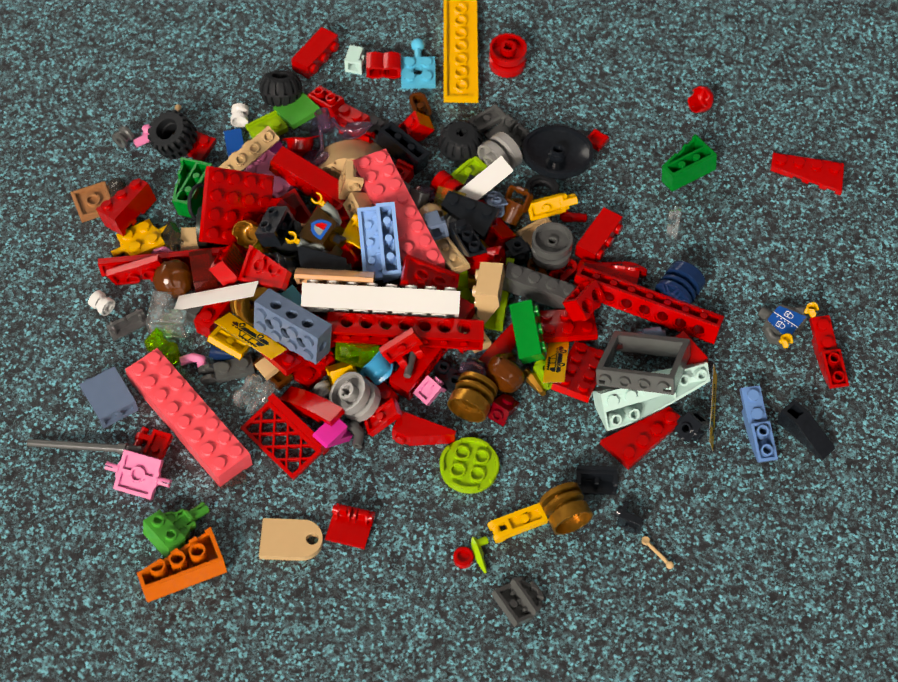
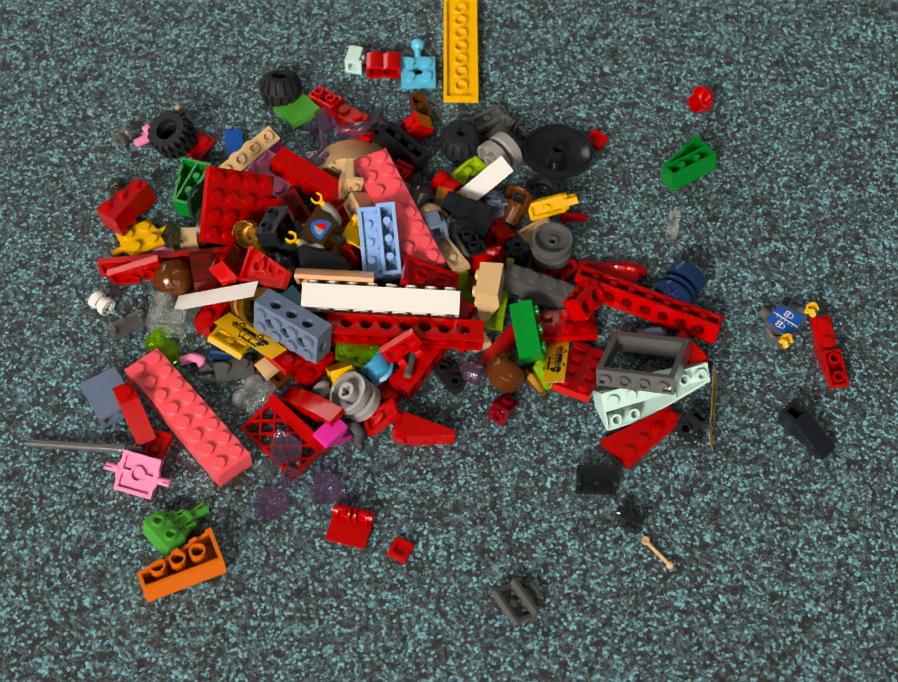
(89, 199): medium nougat tile -> none
(134, 413): none -> red slope
(239, 115): white wheel -> none
(271, 119): lime plate -> none
(272, 503): none -> clear purple plant
(288, 539): tan tile -> none
(299, 144): red piece -> none
(315, 52): red brick -> none
(401, 550): none -> red tile
(429, 389): bright pink bracket -> none
(463, 557): red tile -> none
(469, 465): lime tile -> none
(472, 396): pearl gold wheel -> none
(476, 545): lime bar -> none
(507, 55): red wheel -> none
(518, 522): yellow plate -> none
(566, 508): pearl gold wheel -> none
(599, 235): red brick -> none
(757, 425): medium blue slope -> none
(816, 171): red wing -> none

